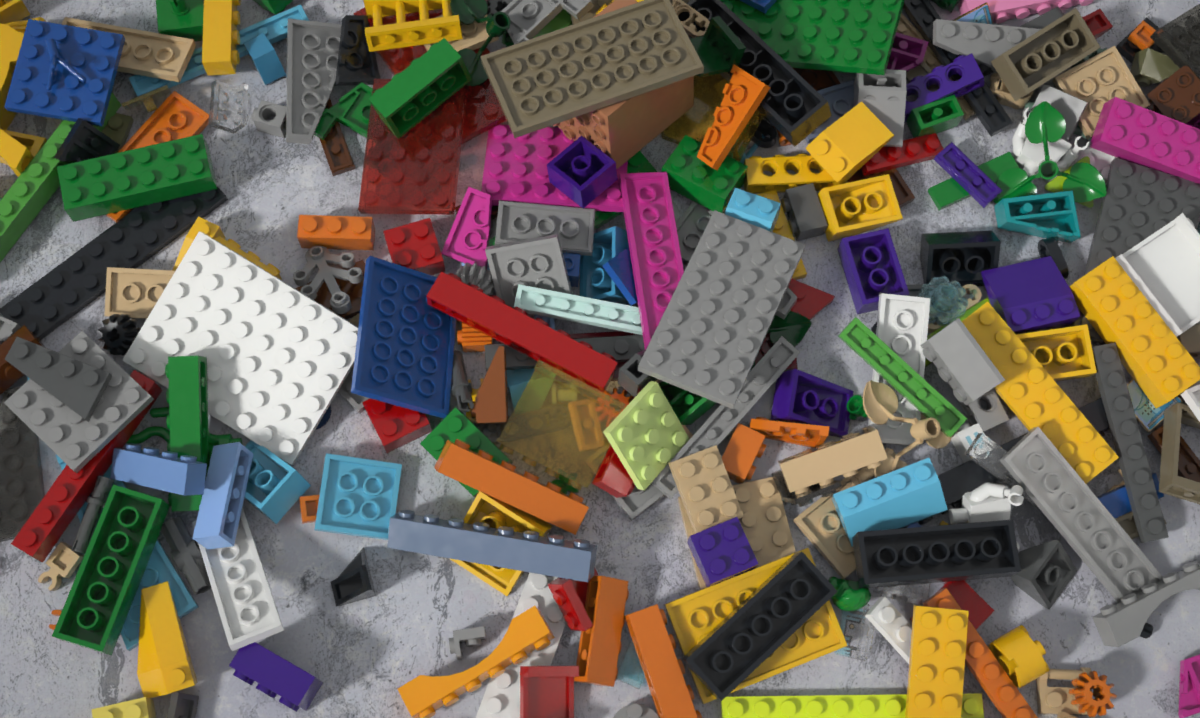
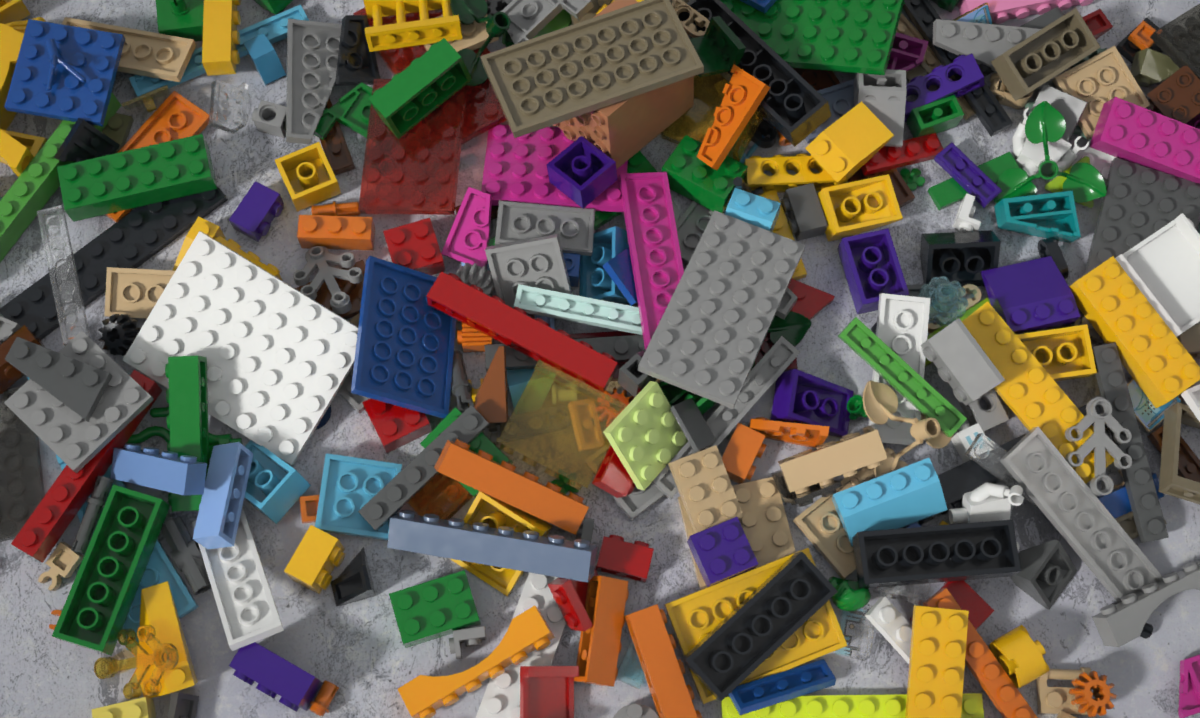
(62, 273): none -> clear plate
(164, 658): none -> clear yellow plant
(257, 211): none -> dark purple brick
(308, 176): none -> yellow brick
(315, 560): none -> yellow brick
(323, 698): none -> orange pin
(335, 209): none -> orange axle
(420, 470): none -> dark grey plate
(434, 609): none -> green brick
(440, 497): none -> clear orange slope
(585, 531): none -> dark grey plate
(624, 558): none -> red brick
(693, 424): none -> dark grey slope
(741, 184): none -> black piece
(782, 686): none -> blue plate
(912, 179): none -> green plant
(963, 219): none -> white bracket
(1099, 442): none -> light grey plant

